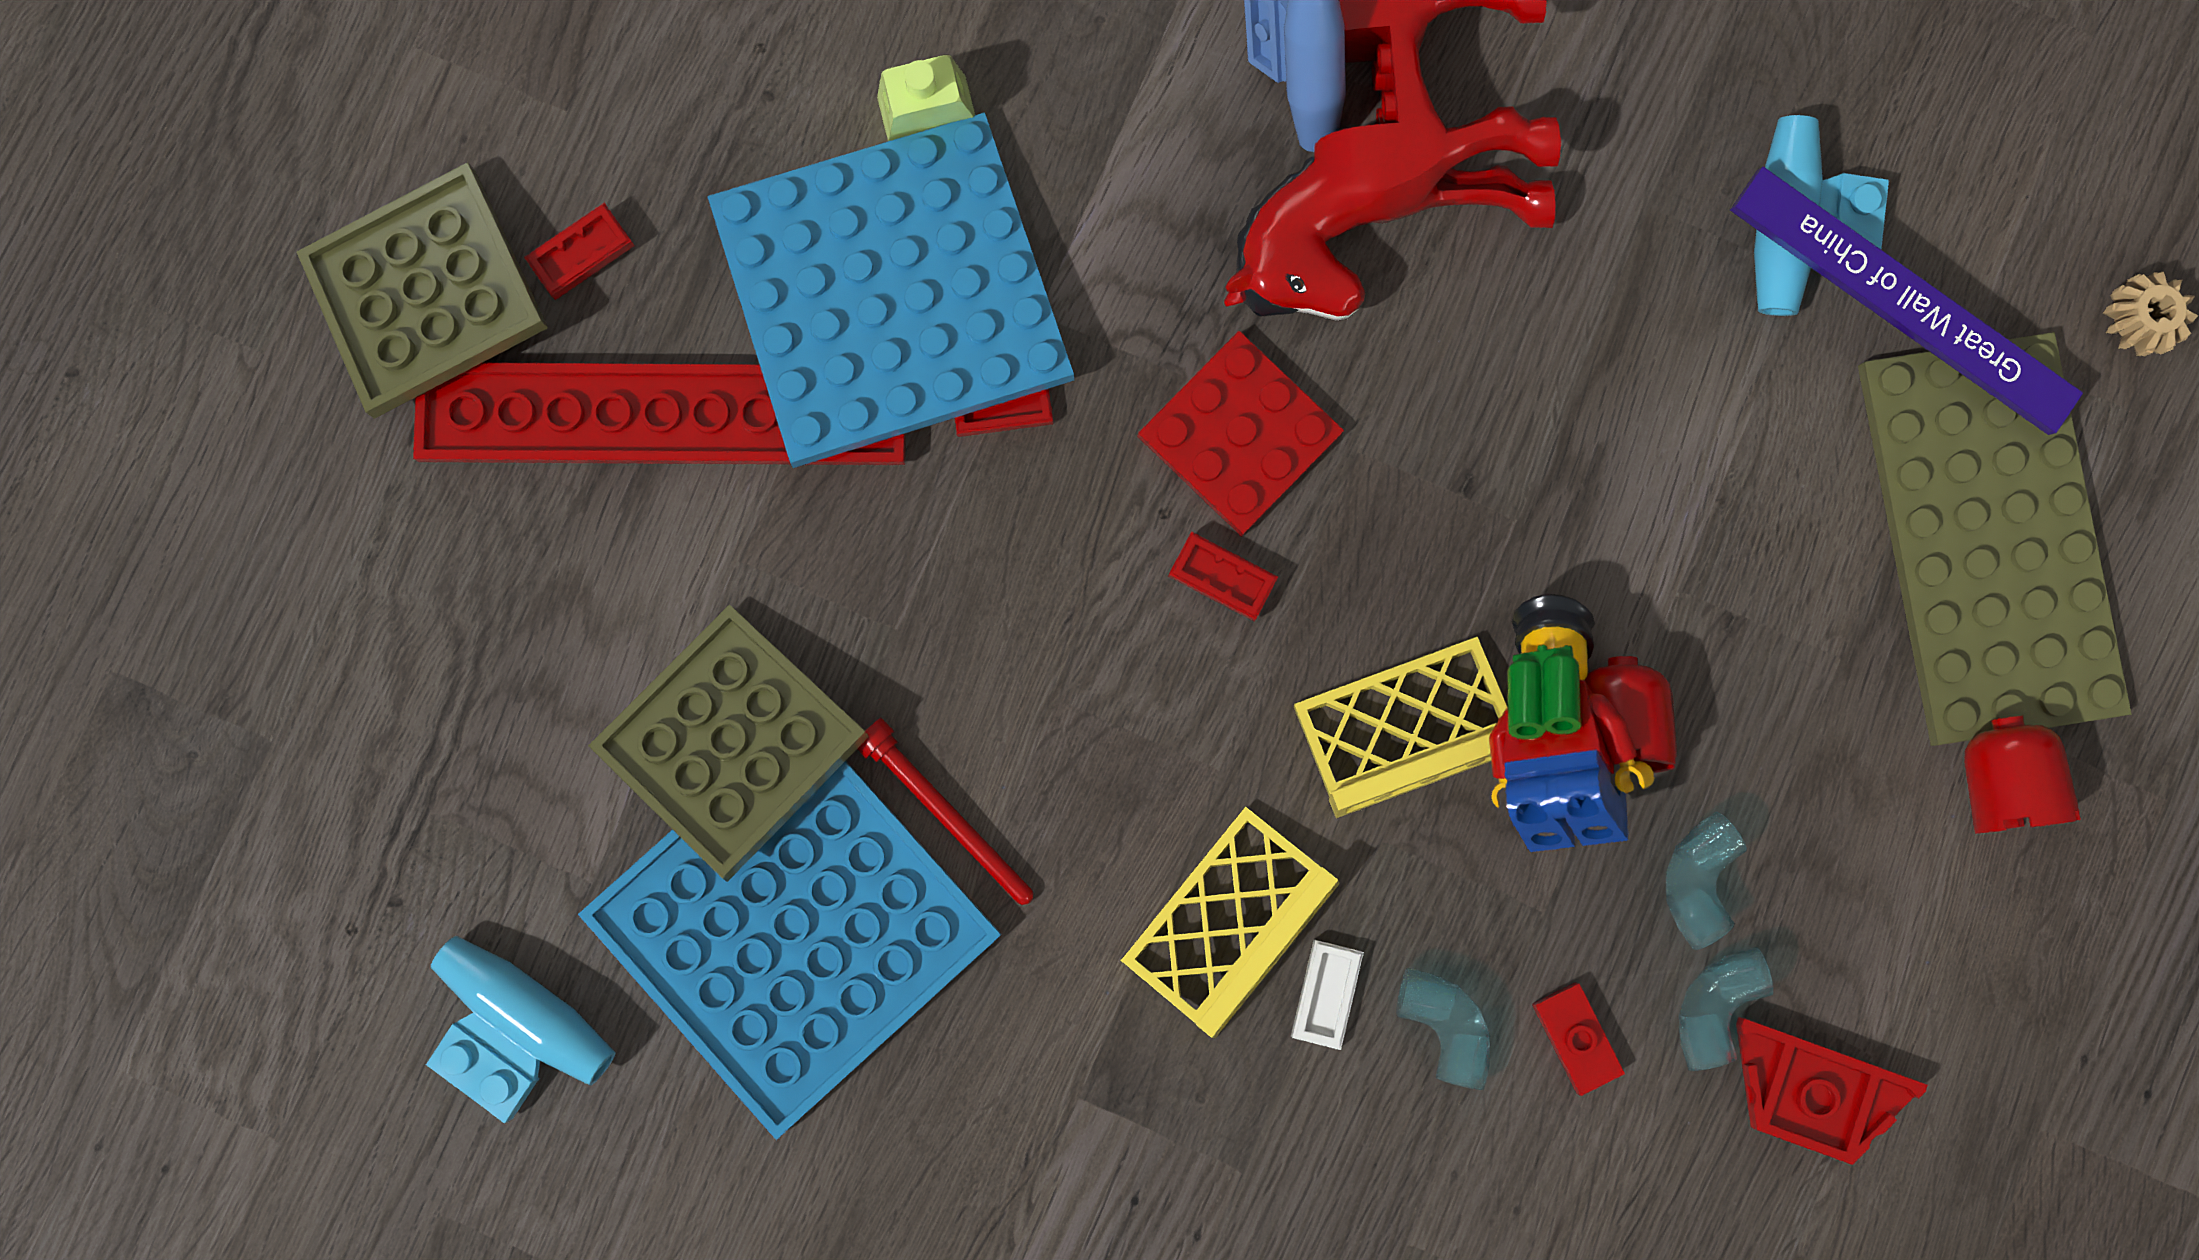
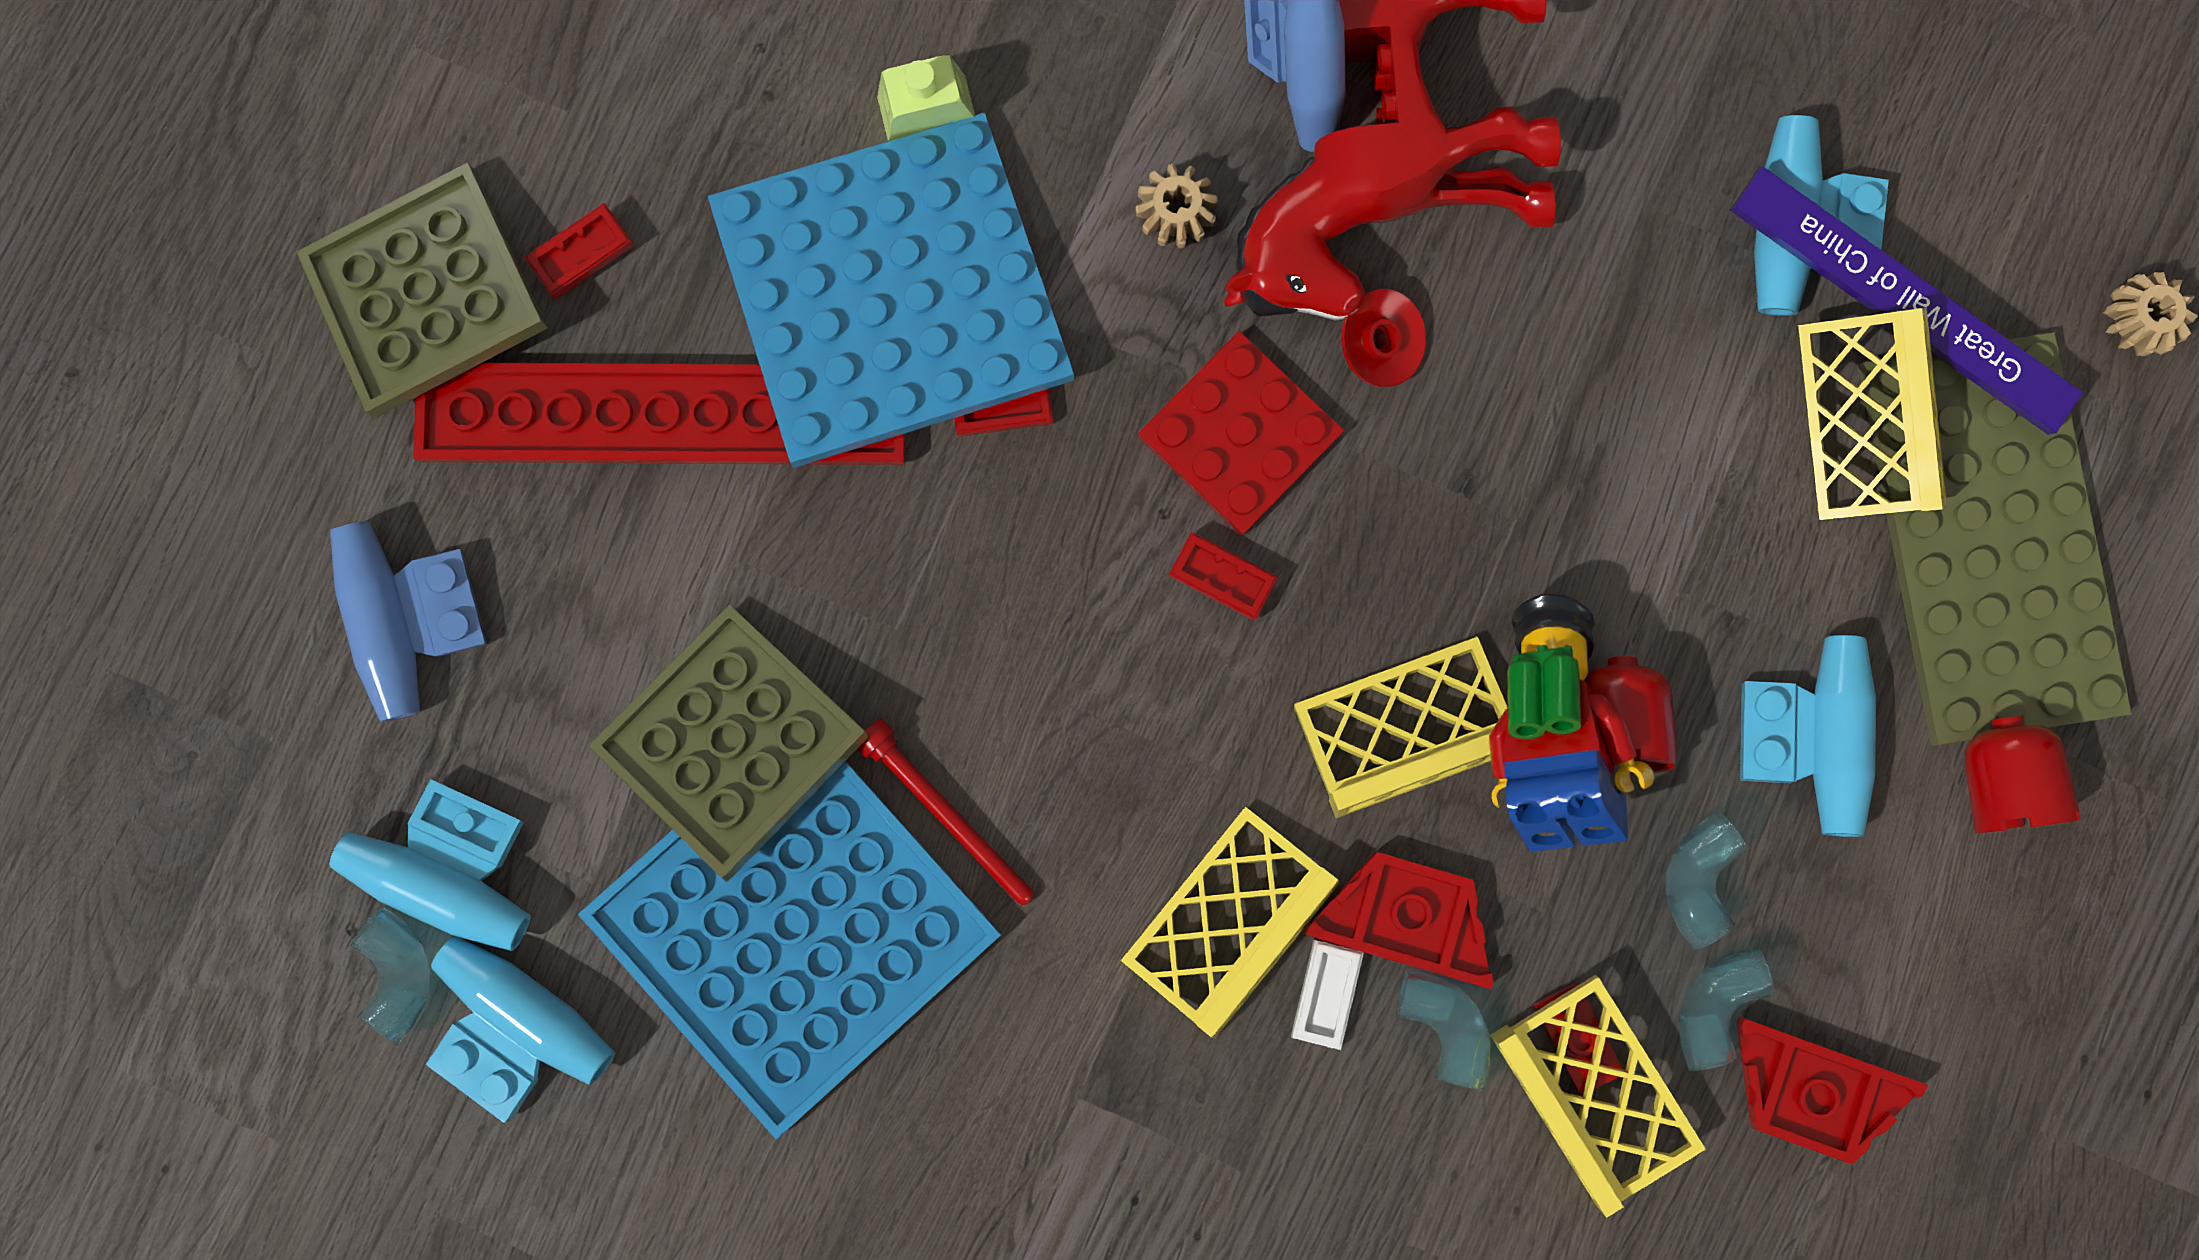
(392, 616): none -> medium blue plate
(401, 971): none -> clear light blue cylinder
(441, 872): none -> medium azure plate
(1188, 218): none -> tan gear
(1399, 338): none -> red dish
(1409, 918): none -> red wing
(1569, 1127): none -> light yellow fence
(1823, 734): none -> medium azure plate
(1918, 413): none -> light yellow fence

